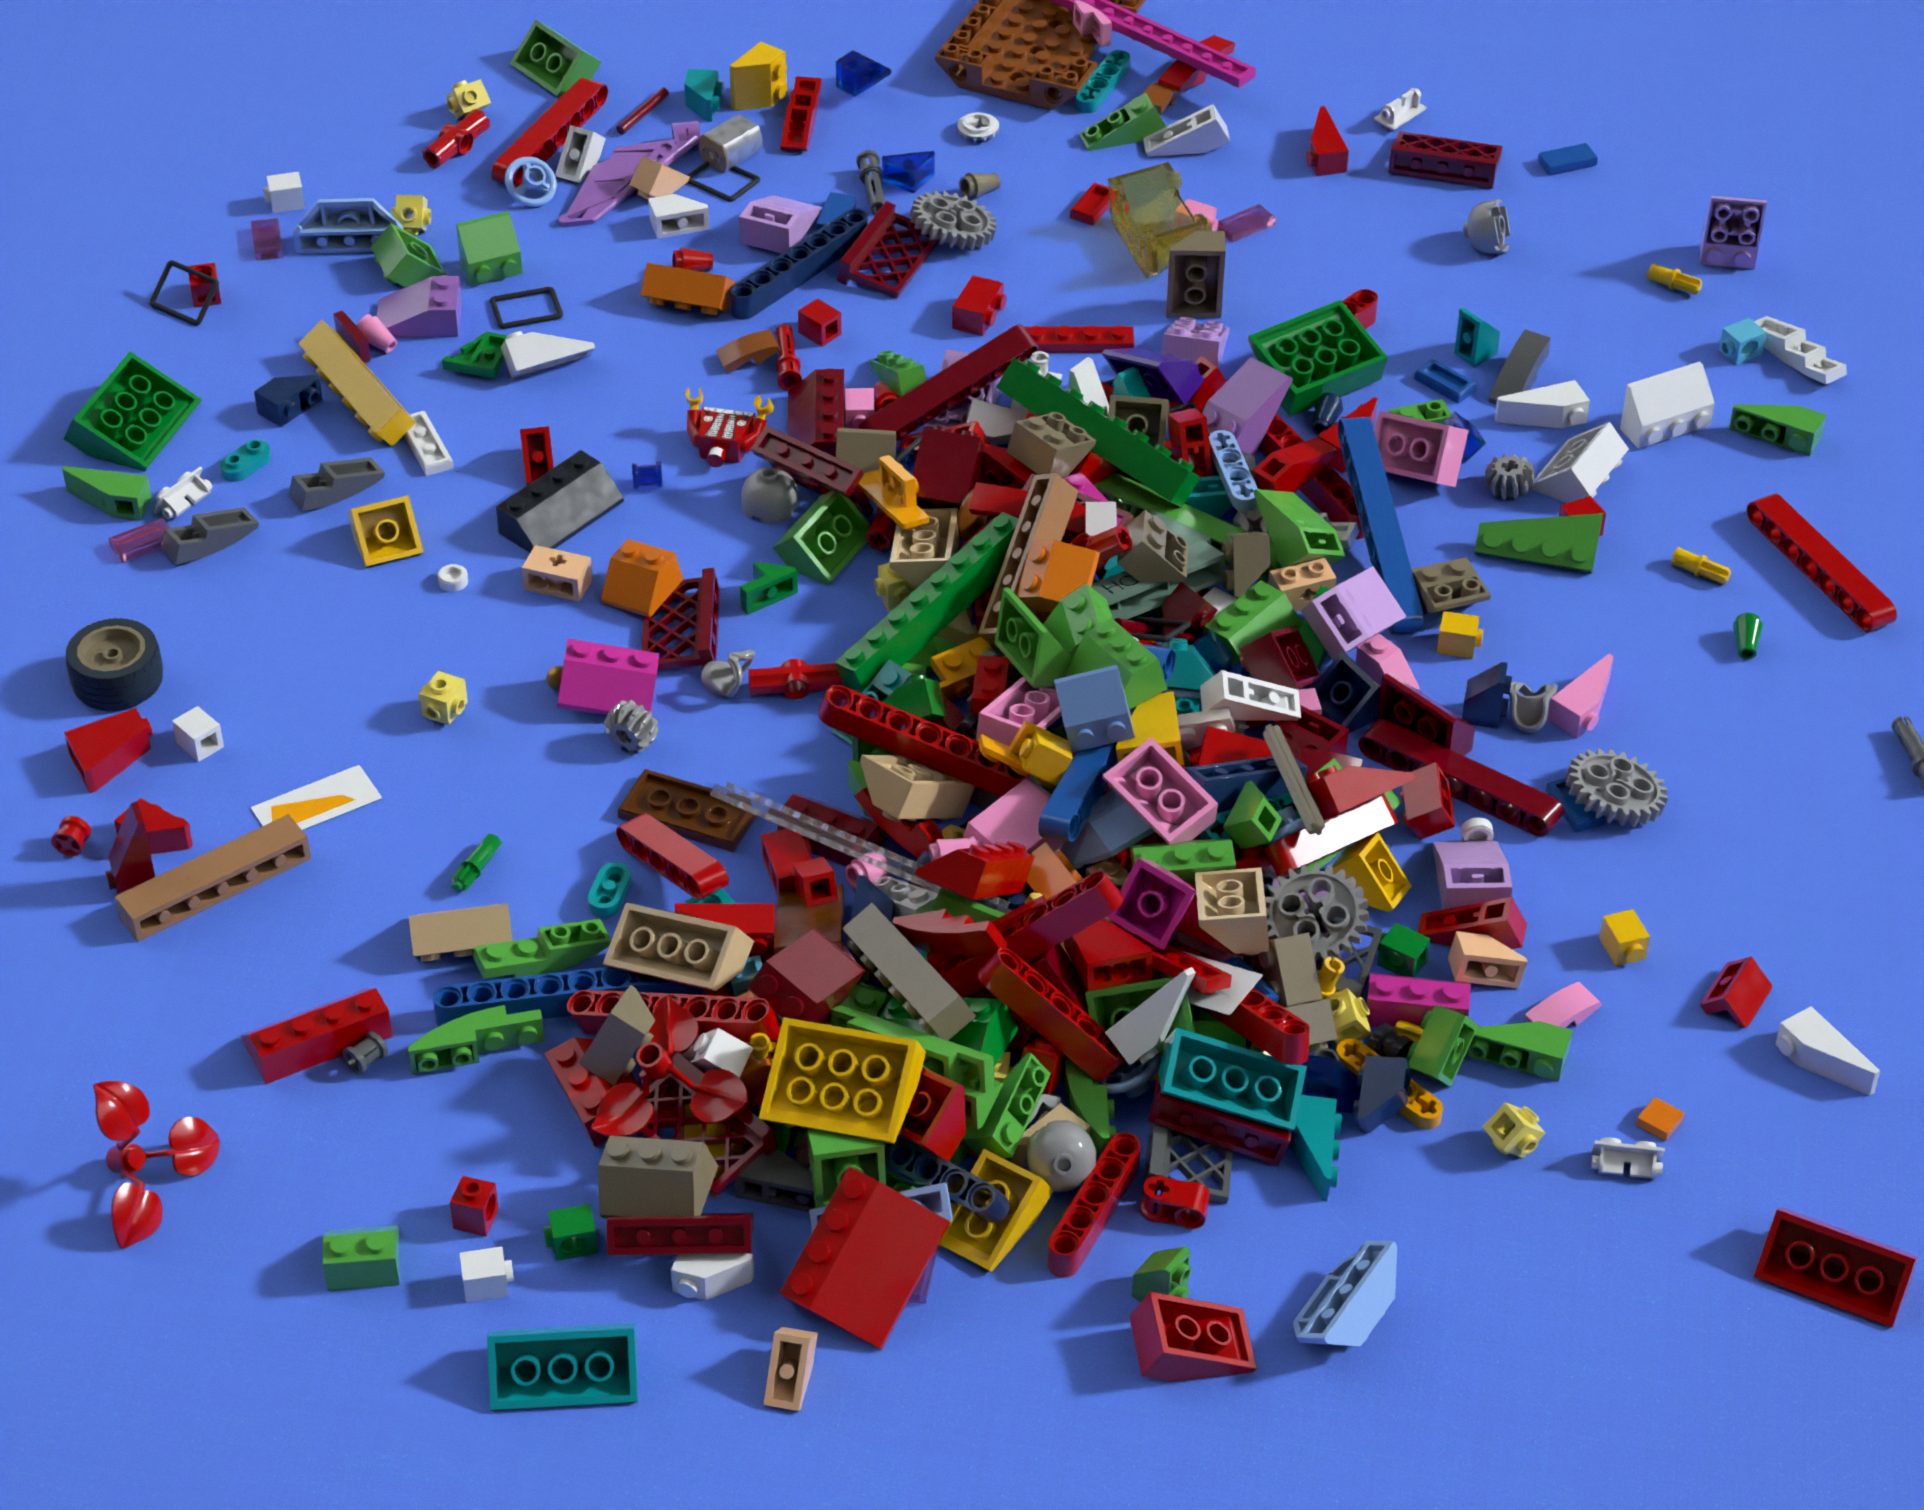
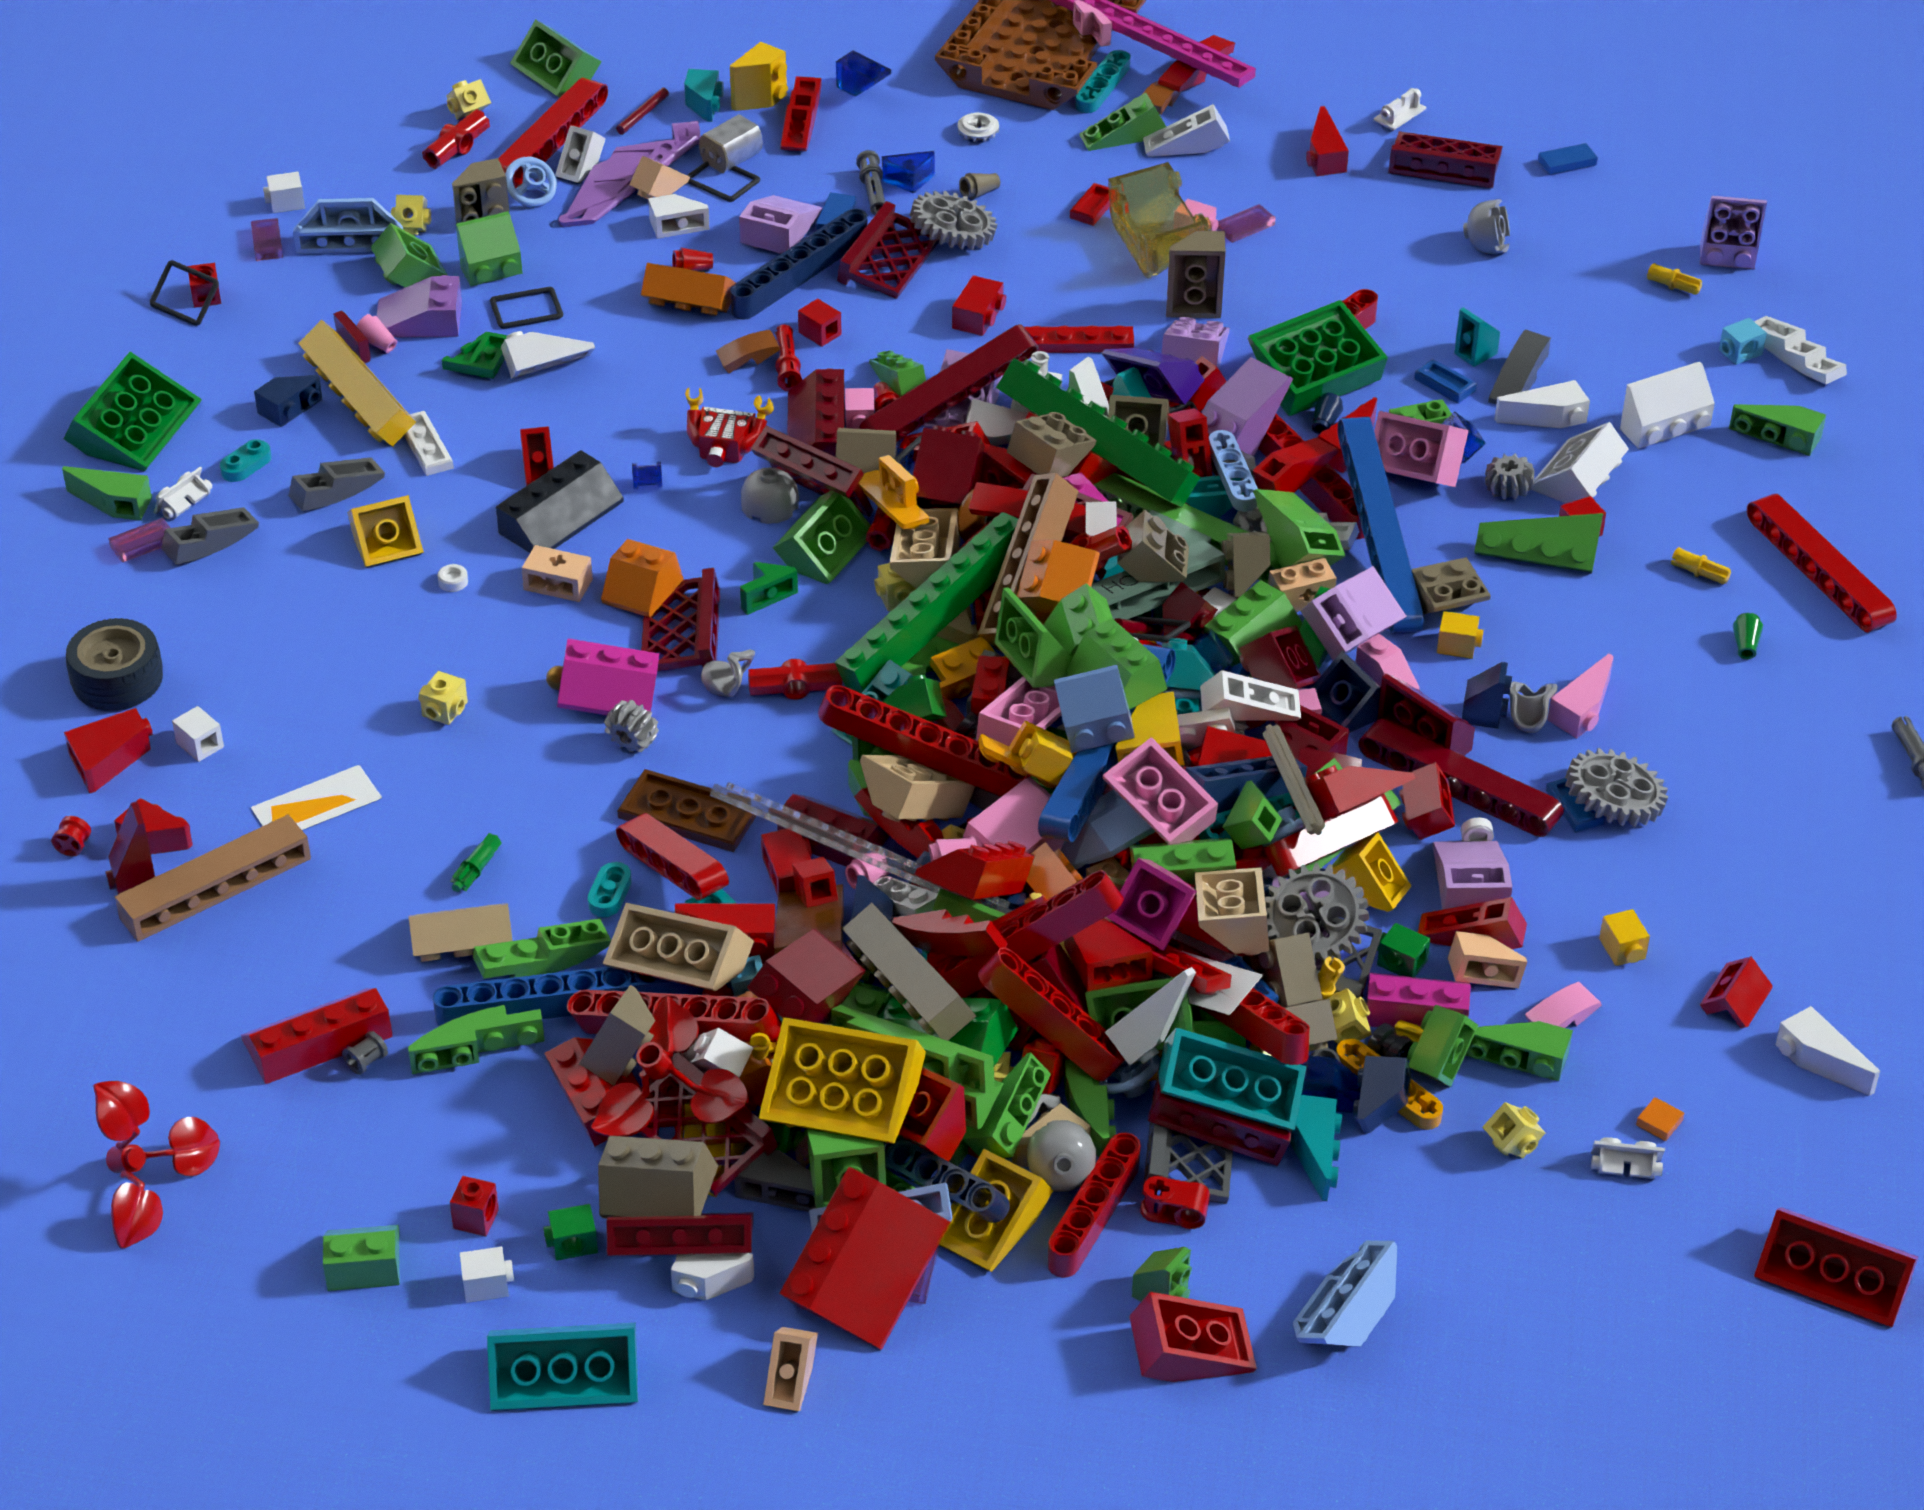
(480, 191): none -> dark tan slope

